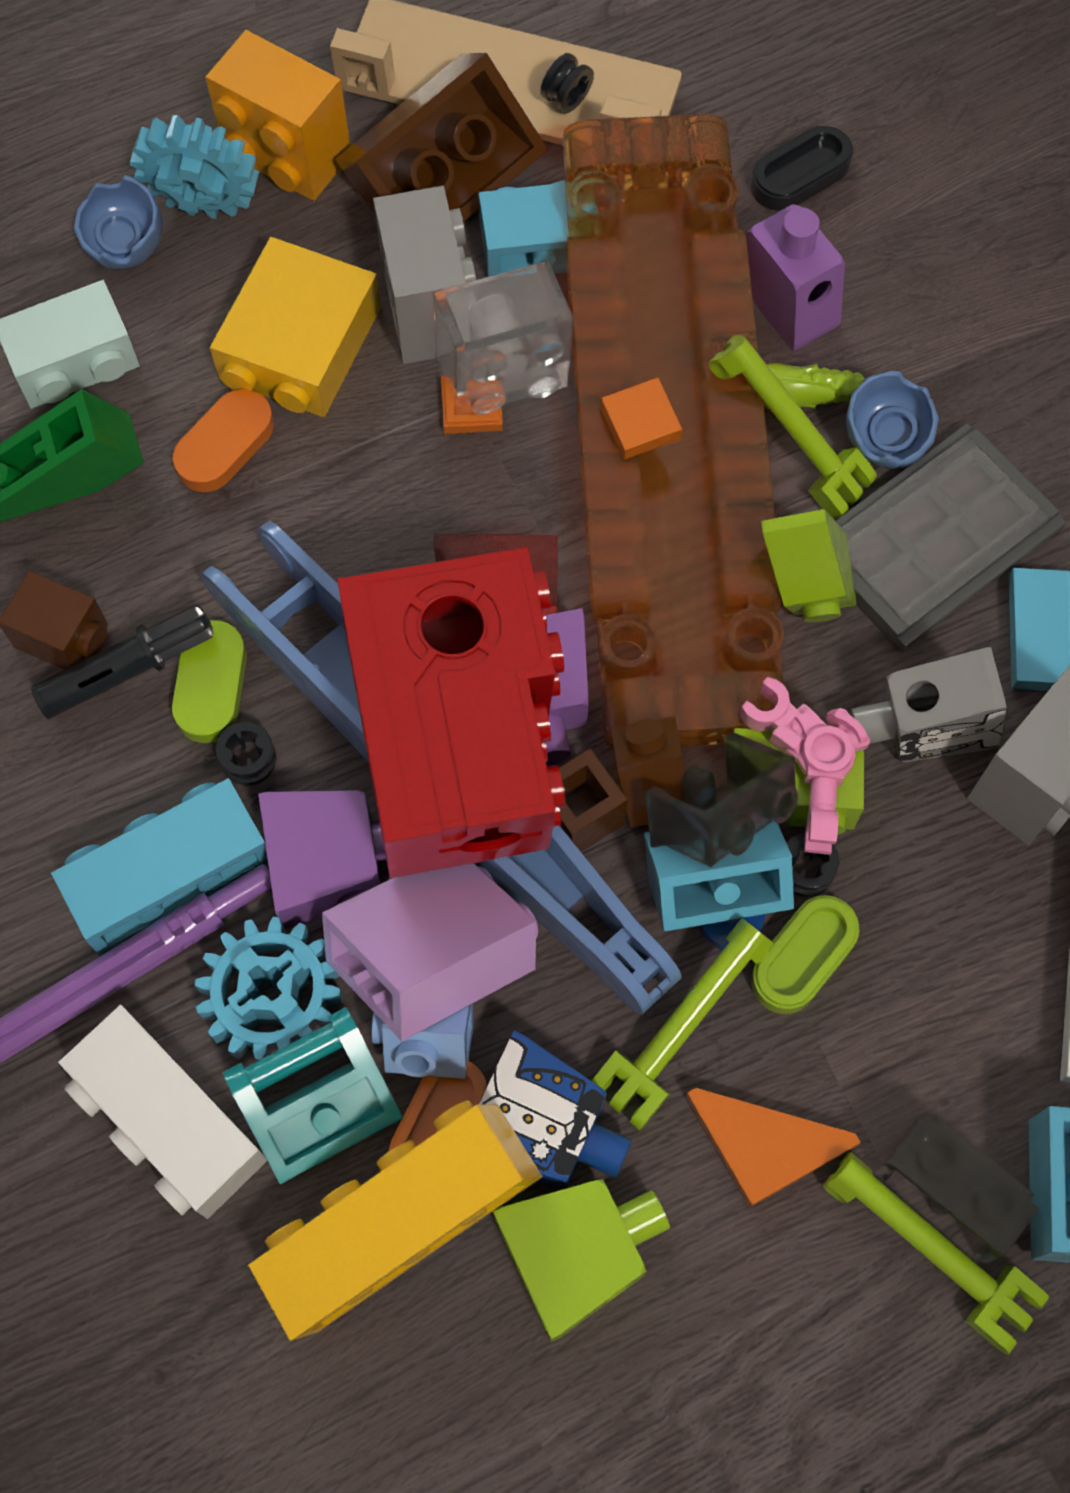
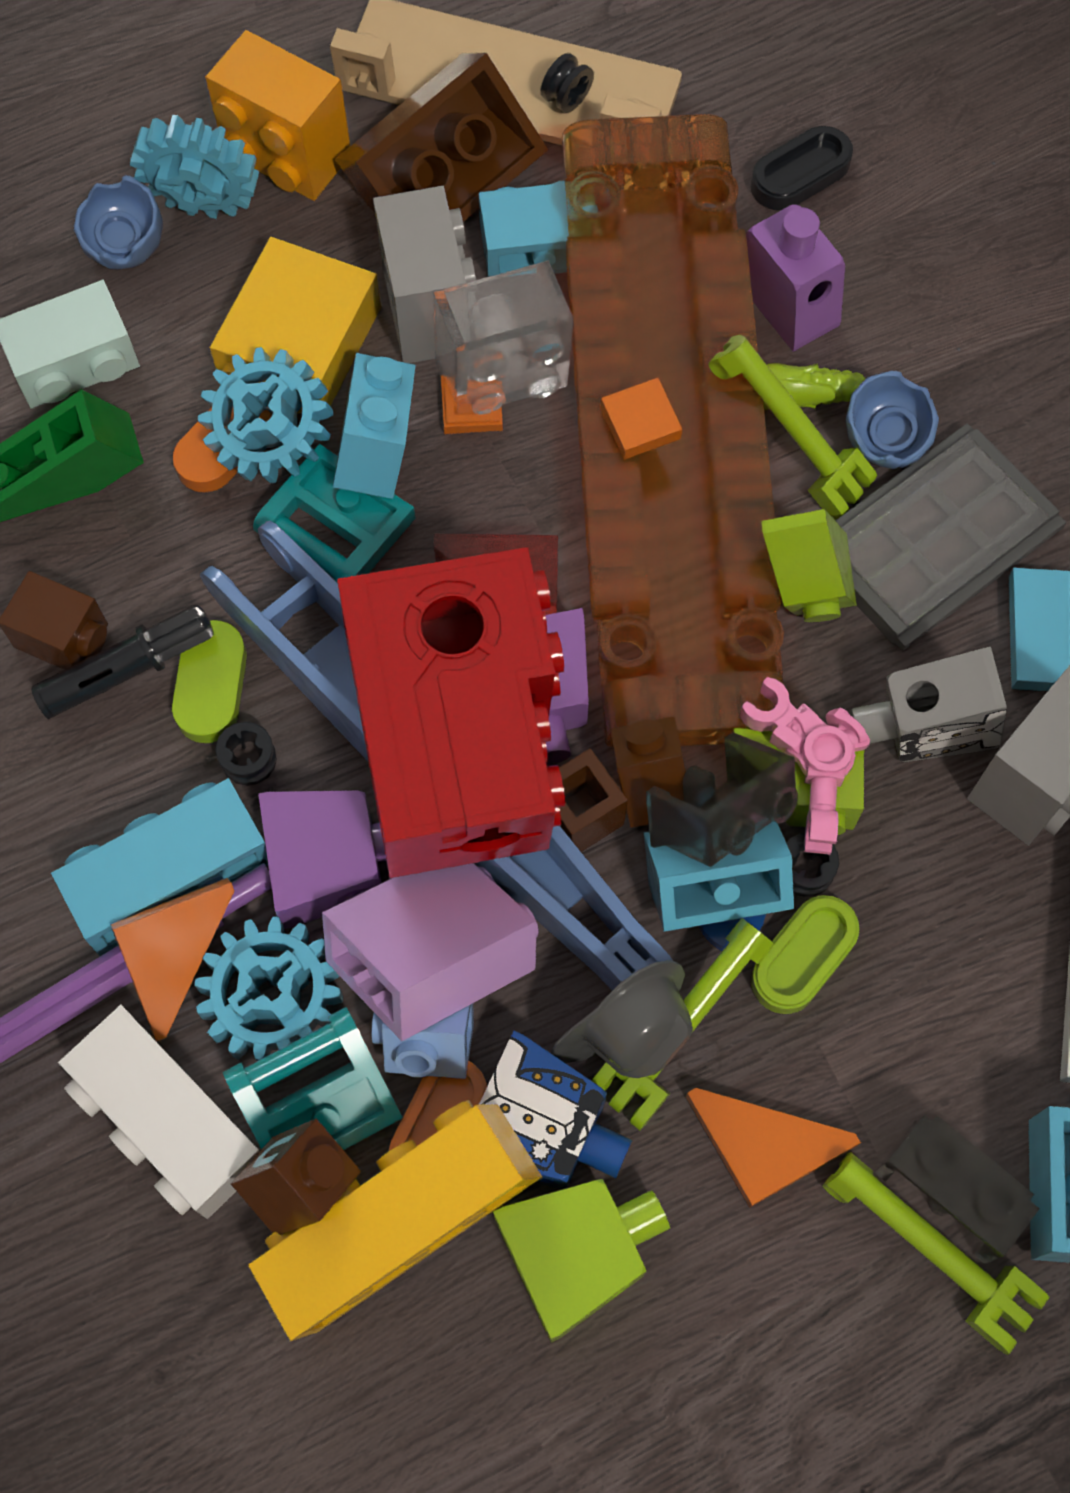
(167, 947): none -> orange tile
(247, 435): none -> medium azure gear
(296, 1178): none -> reddish brown brick
(360, 518): none -> teal plate
(375, 426): none -> medium azure brick
(635, 1025): none -> dark grey piece

